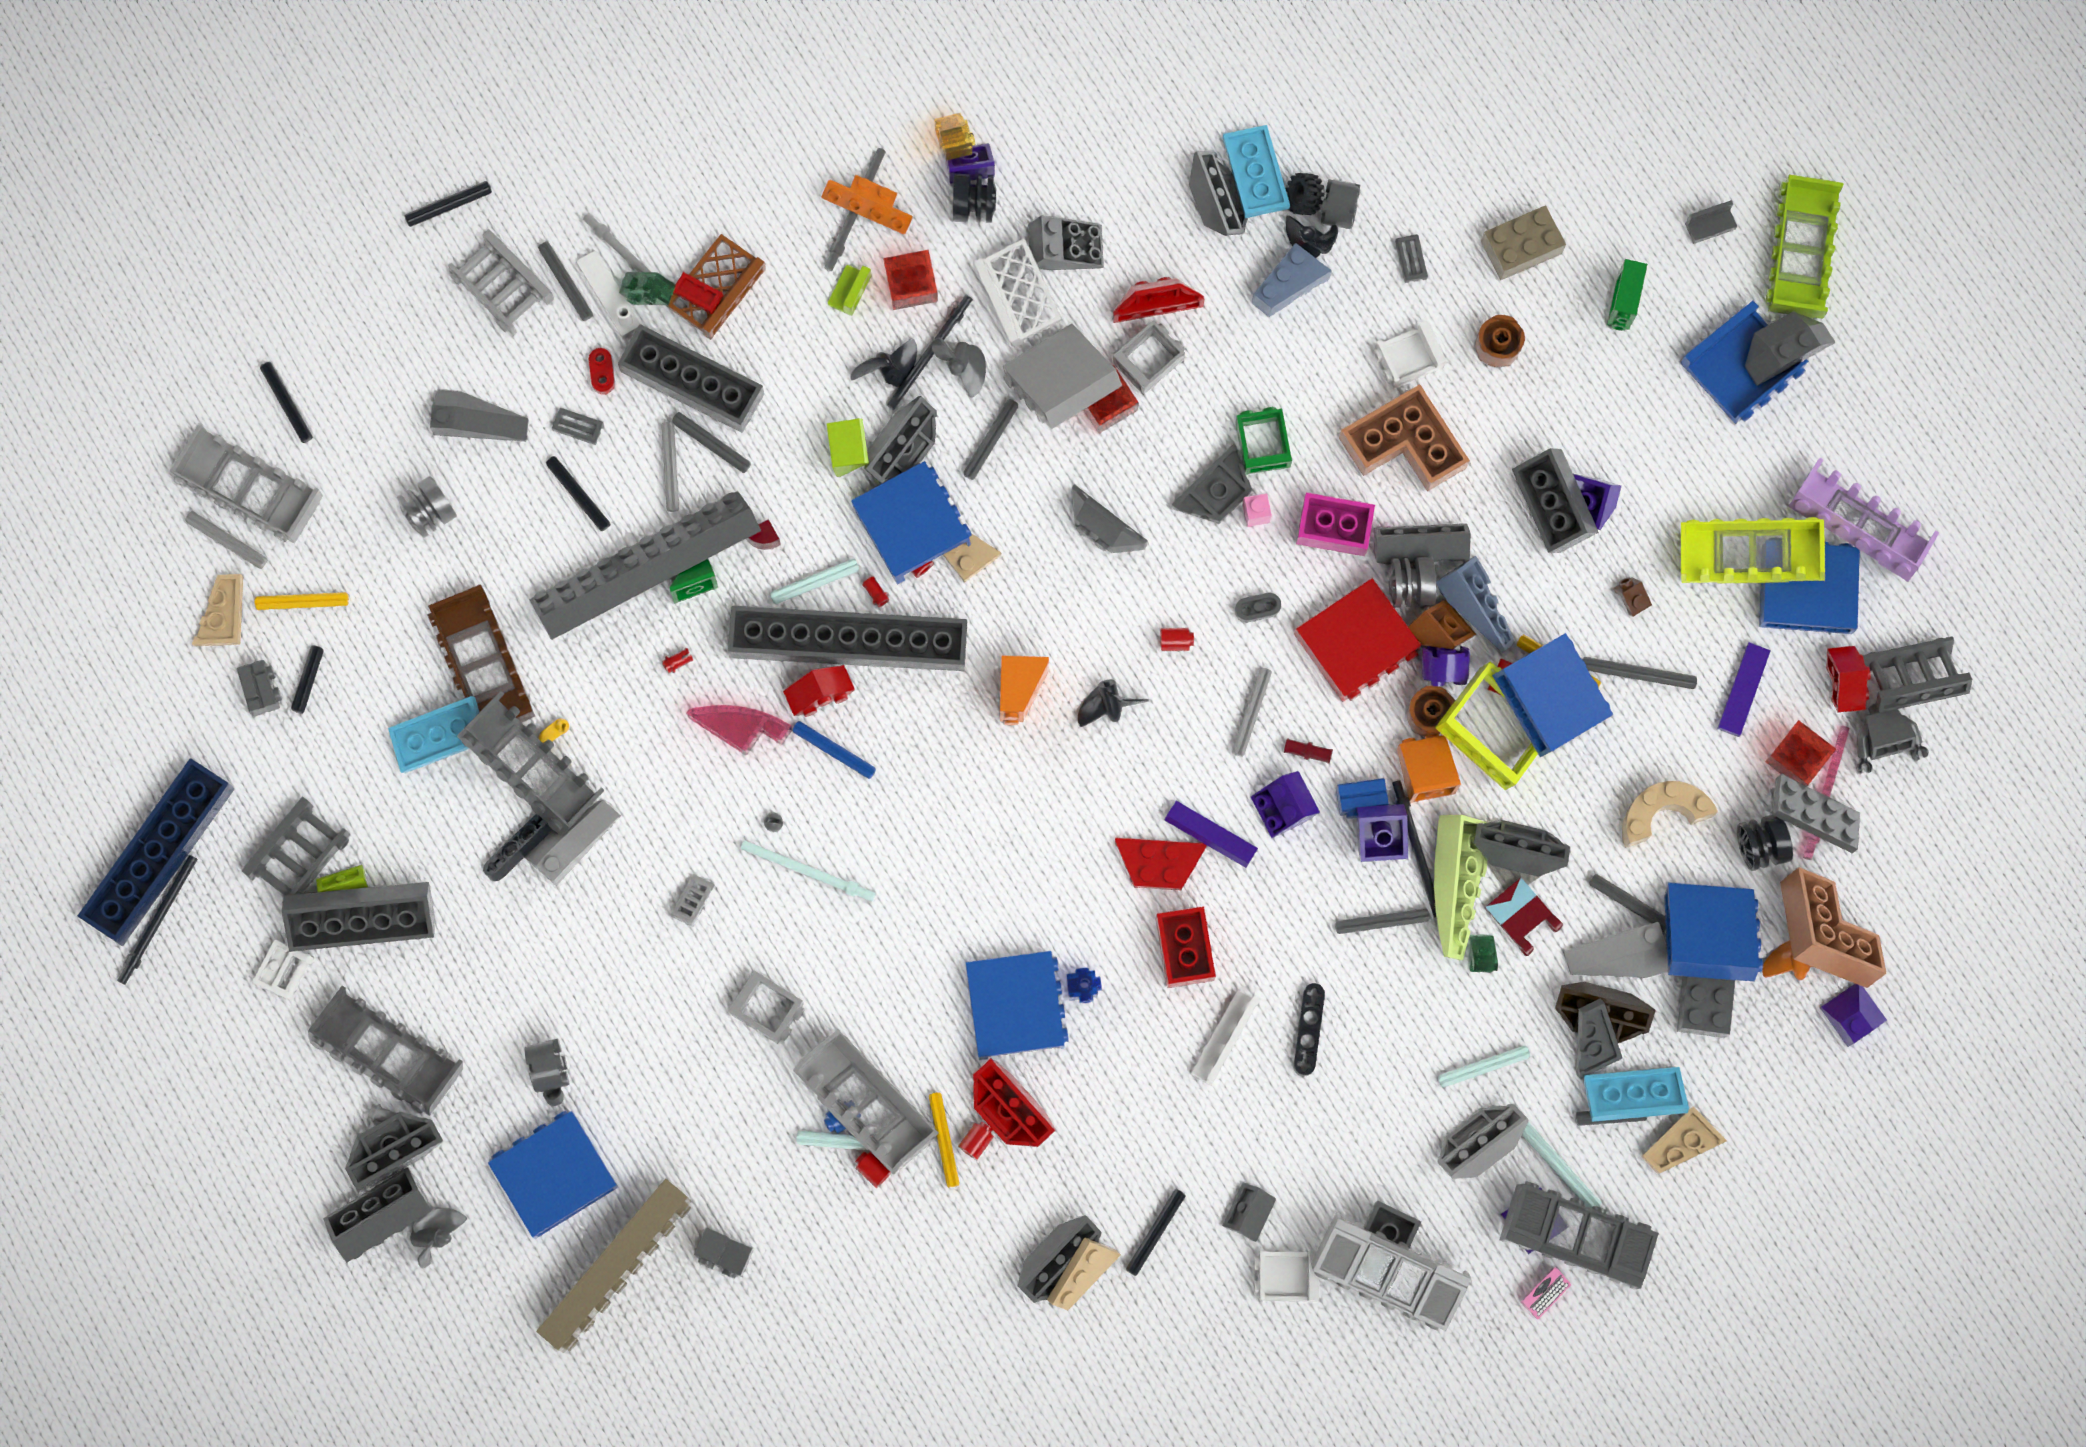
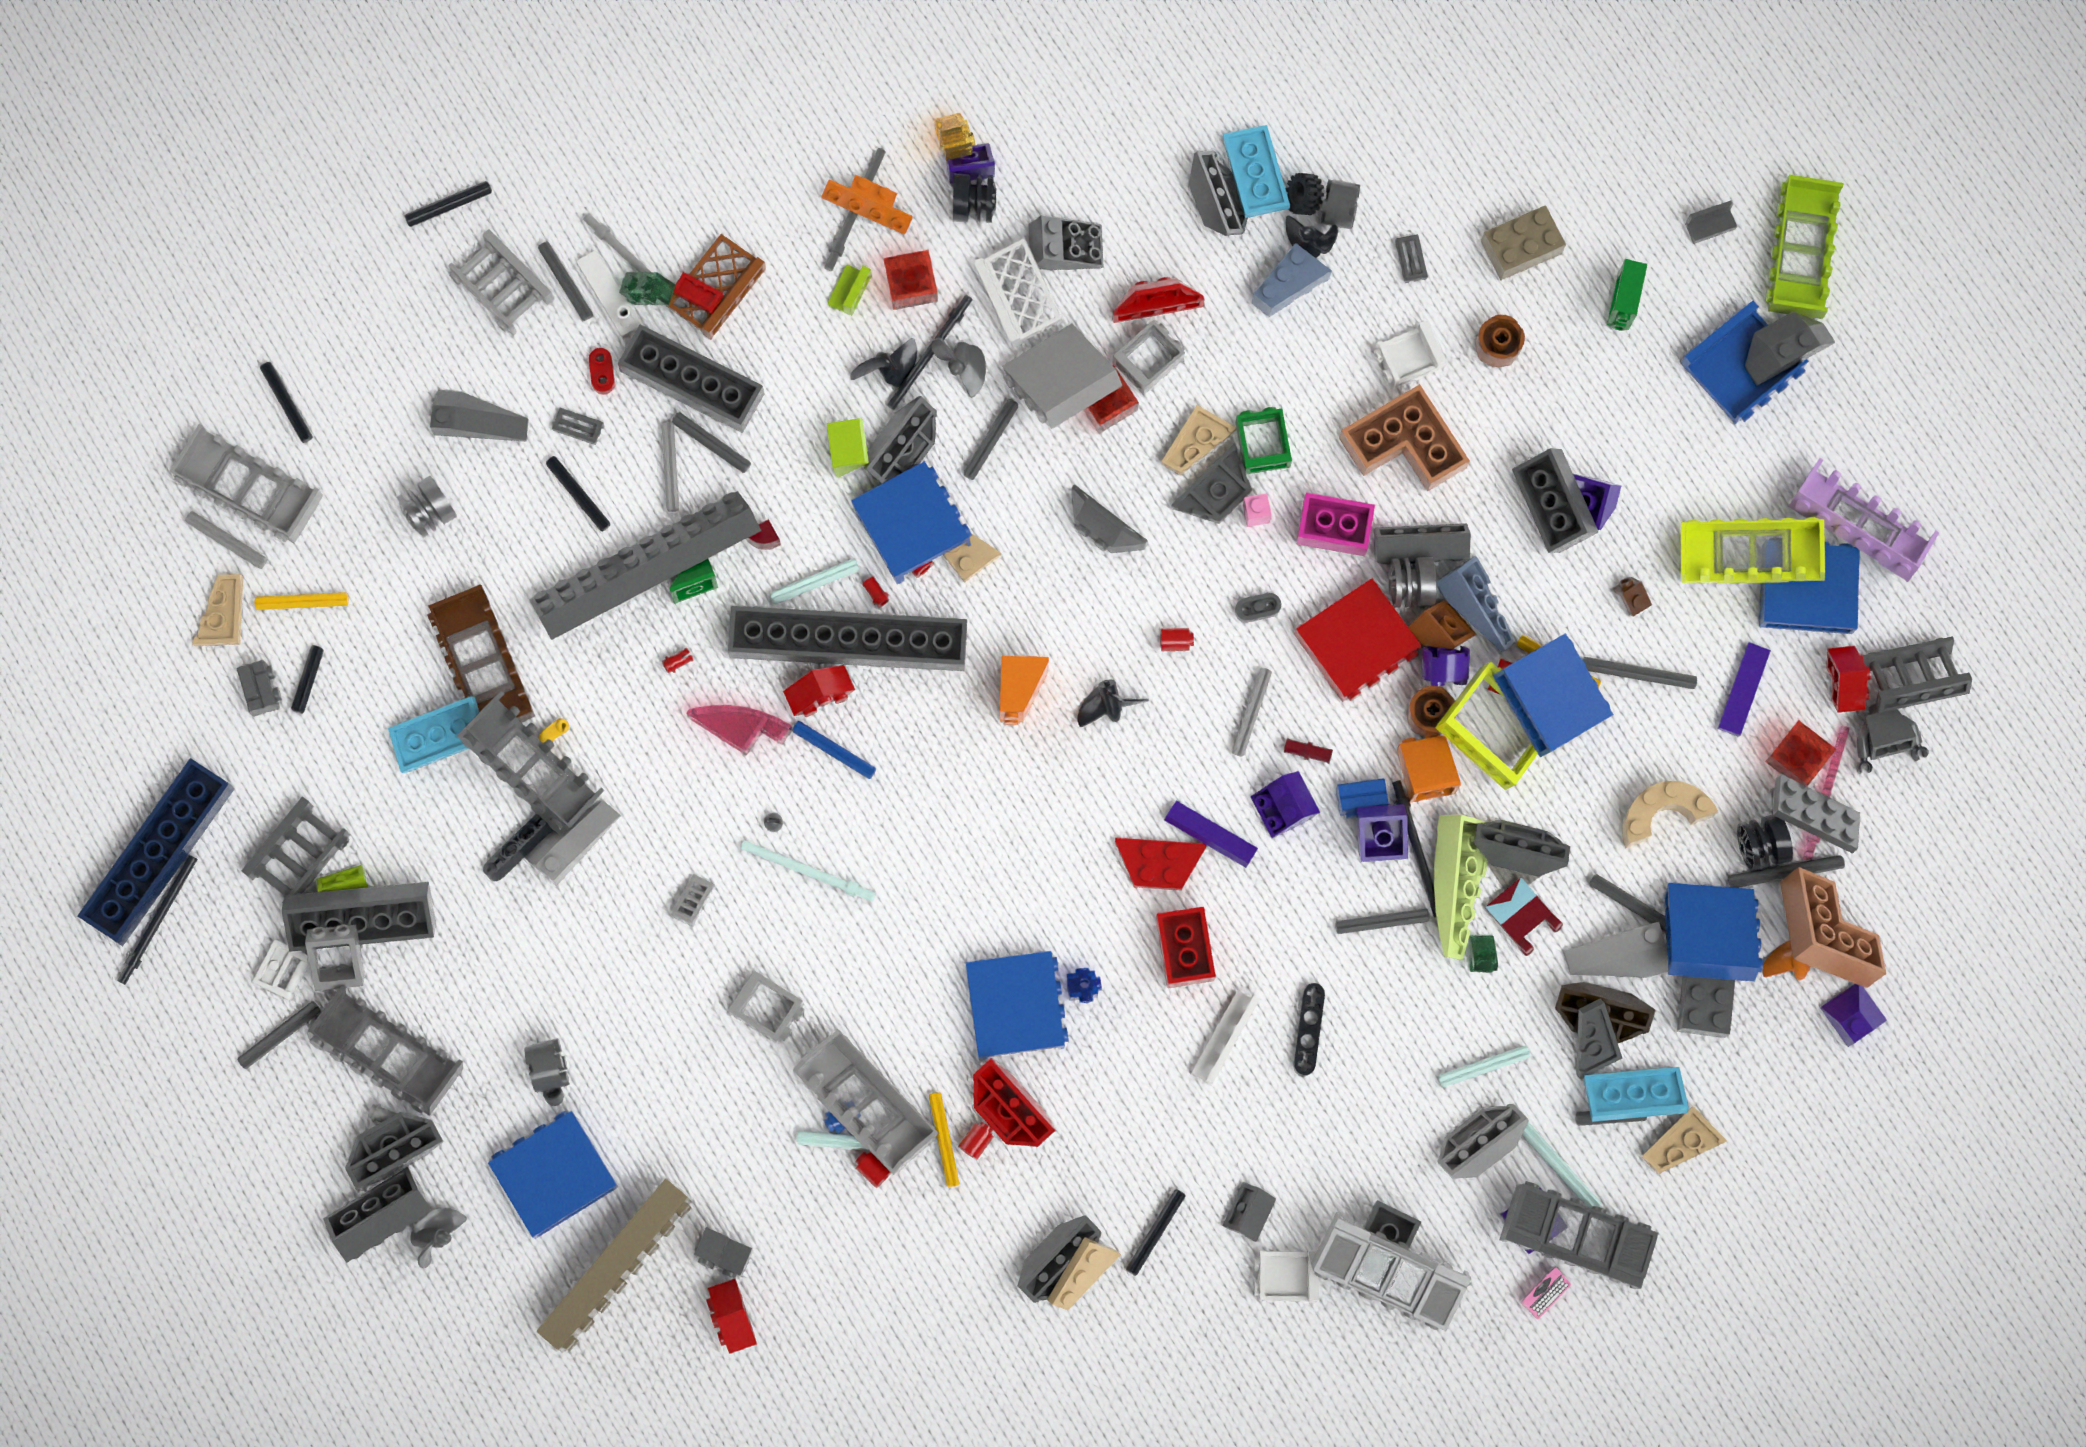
(279, 1035): none -> dark grey axle
(335, 977): none -> light grey window
(730, 1316): none -> red brick
(1196, 439): none -> tan wing
(1781, 872): none -> dark grey axle

